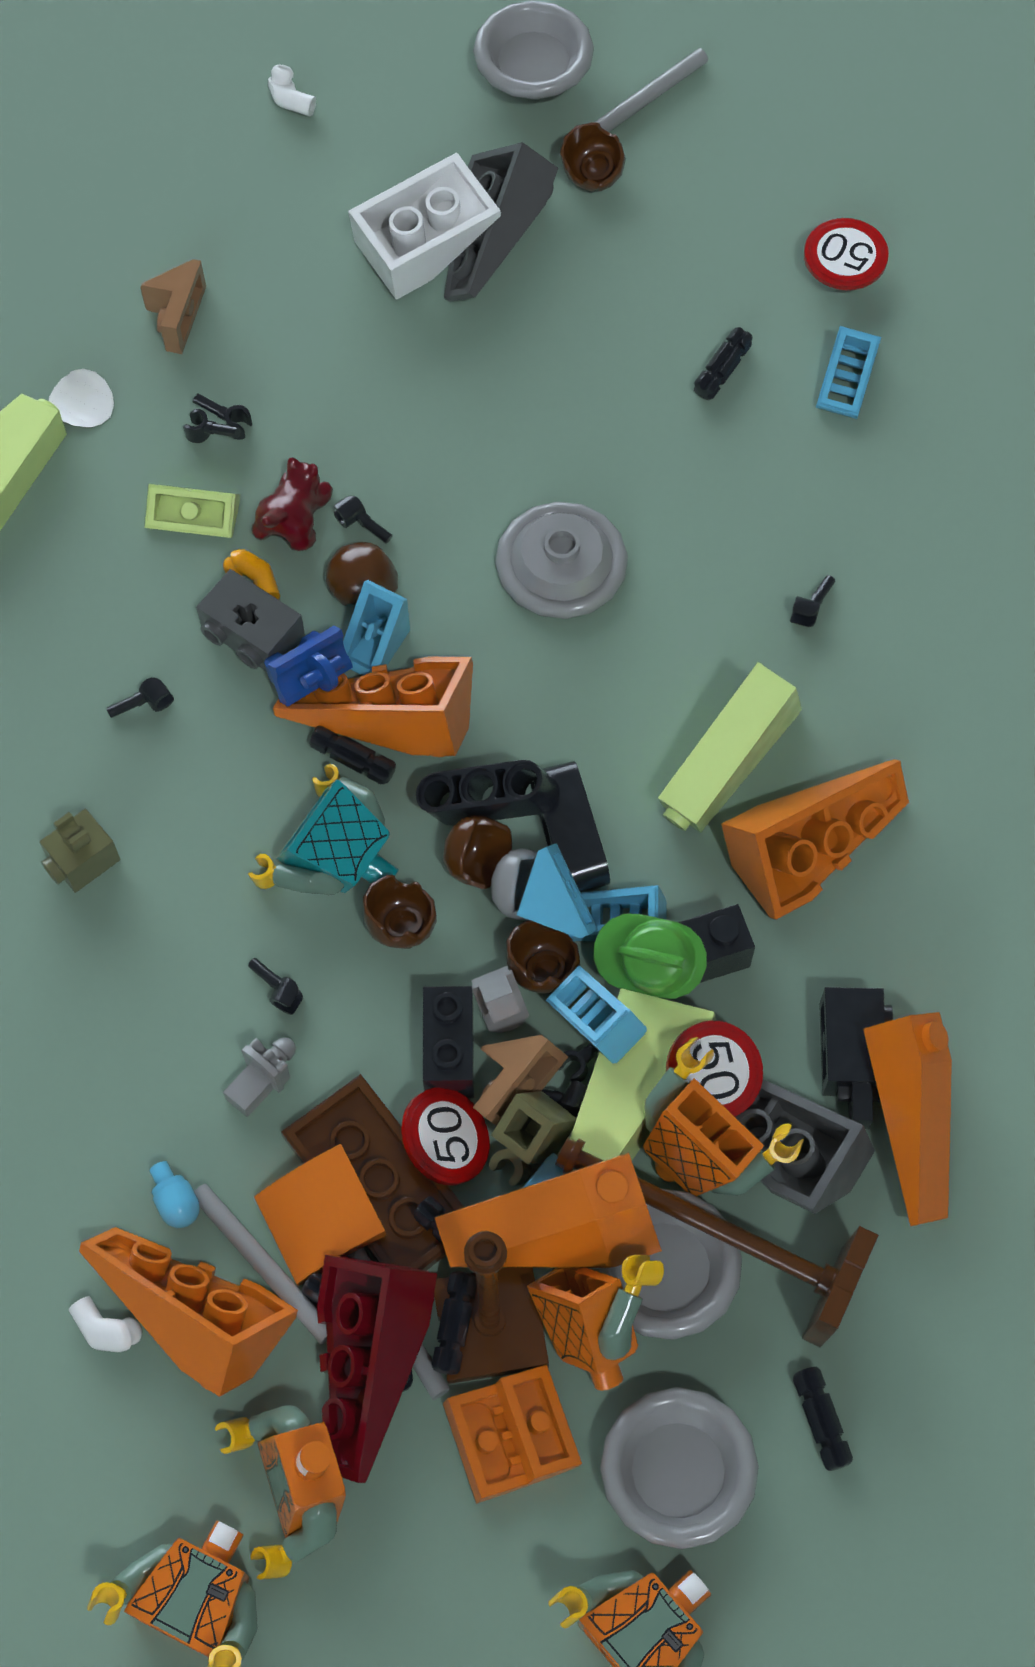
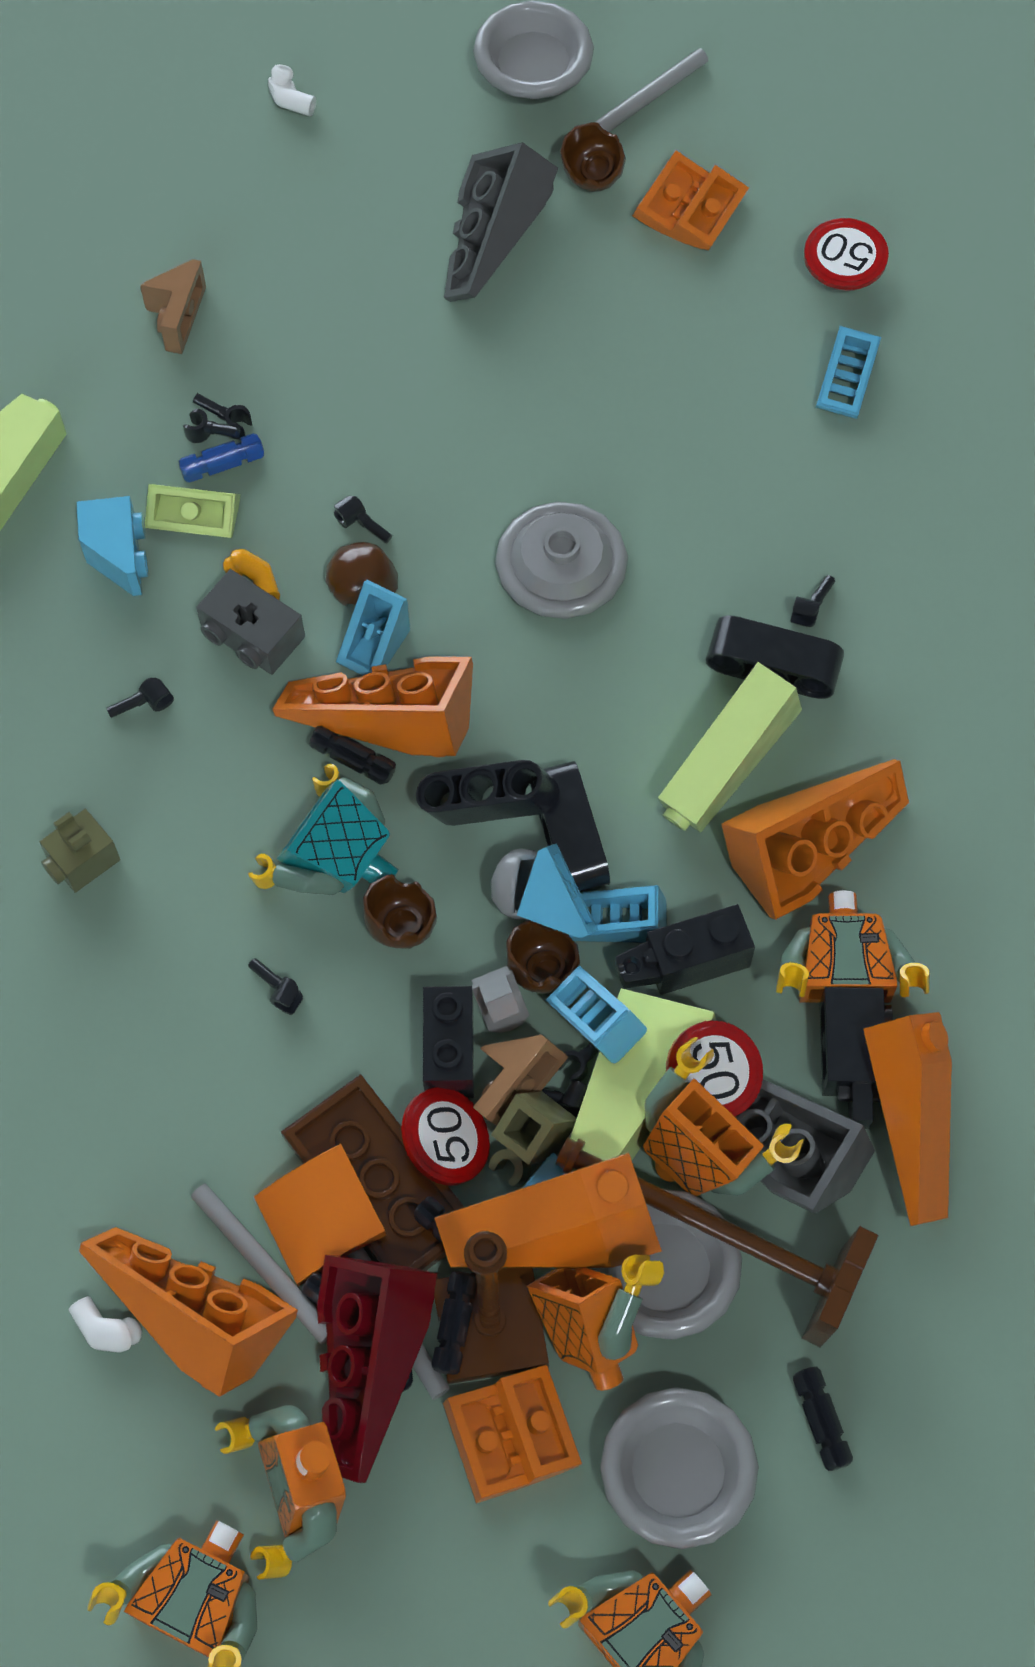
(83, 398): white sticker -> none
(110, 540): none -> medium azure slope
(173, 1197): medium azure cylinder -> none
(221, 458): none -> blue axle
(263, 1073): light grey piece -> none
(292, 506): dark red animal -> none
(309, 666): blue hips -> none
(422, 224): white slope -> none
(475, 849): reddish brown hair -> none
(650, 956): bright green piece -> none
(690, 202): none -> orange slope
(723, 363): black axle -> none
(798, 658): none -> black beam
(848, 952): none -> torso

